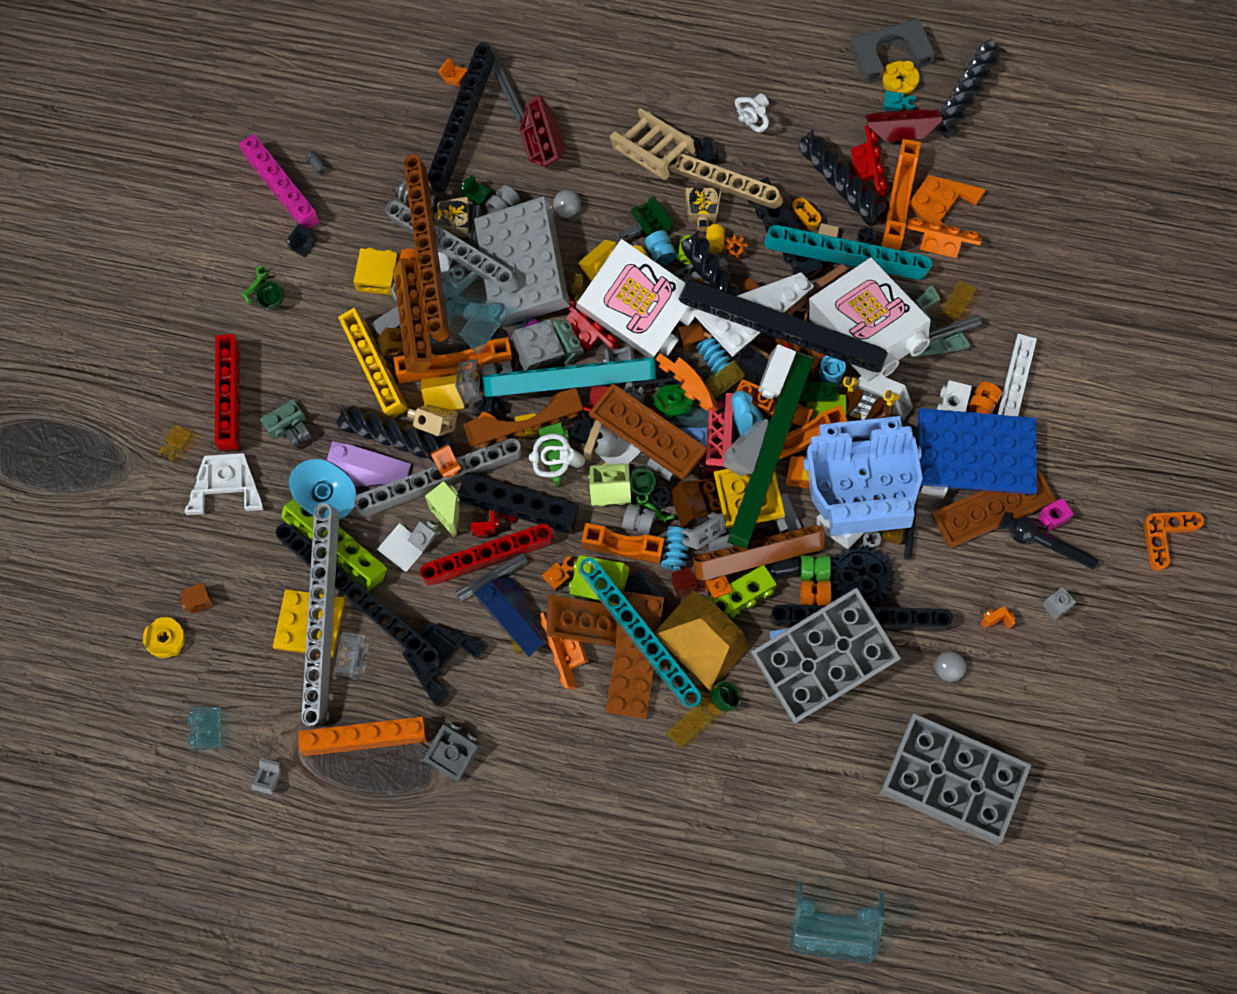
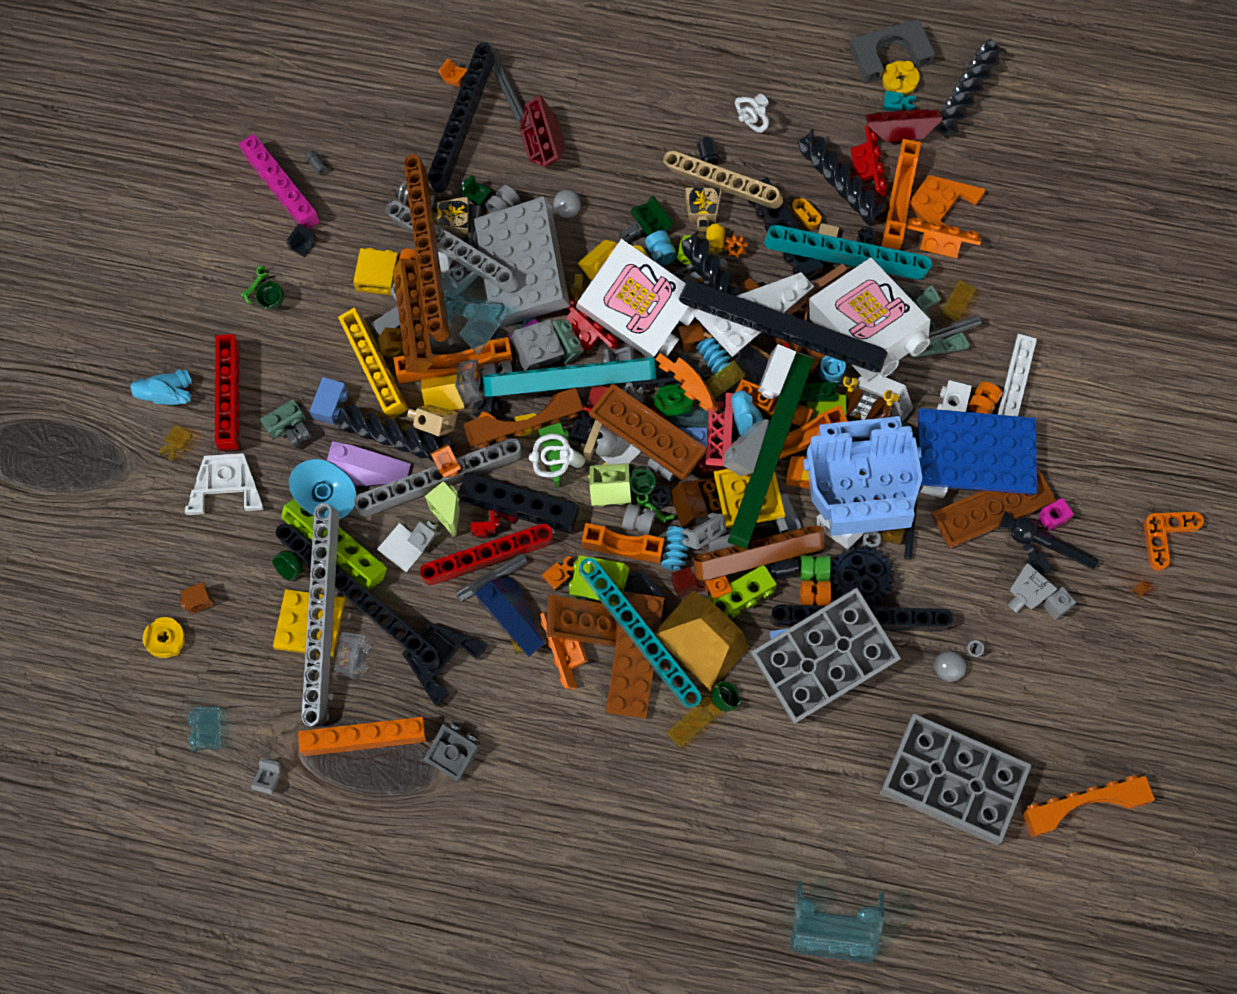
(163, 388): none -> medium azure animal
(287, 564): none -> dark green hair
(328, 400): none -> medium blue brick
(648, 158): tan fence -> none
(979, 649): none -> light grey hinge
(992, 617): orange bracket -> none
(1030, 589): none -> light grey torso
(1035, 560): none -> black plate
(1129, 794): none -> orange arch
(1141, 588): none -> clear orange bush

